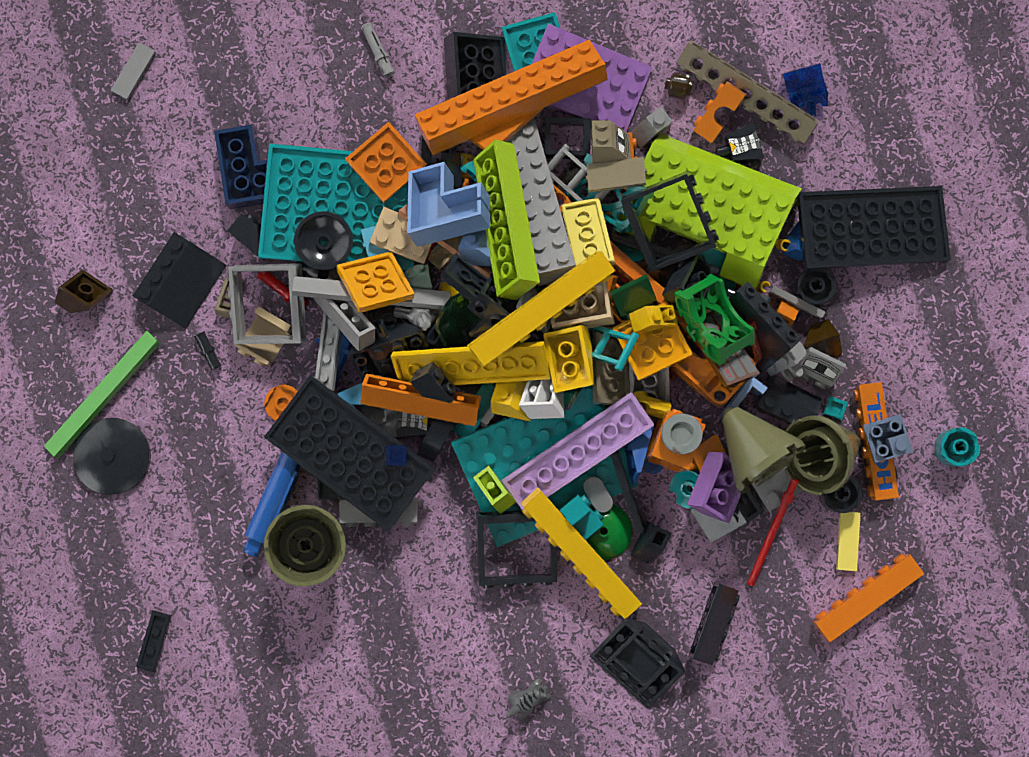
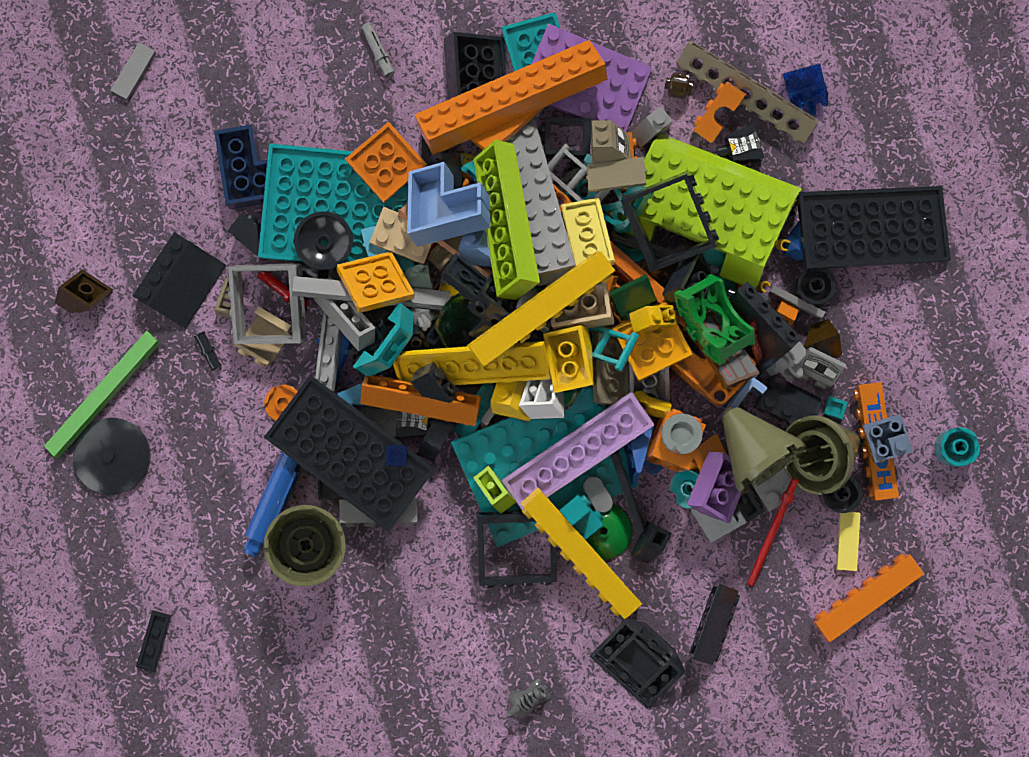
(391, 346): none -> teal slope

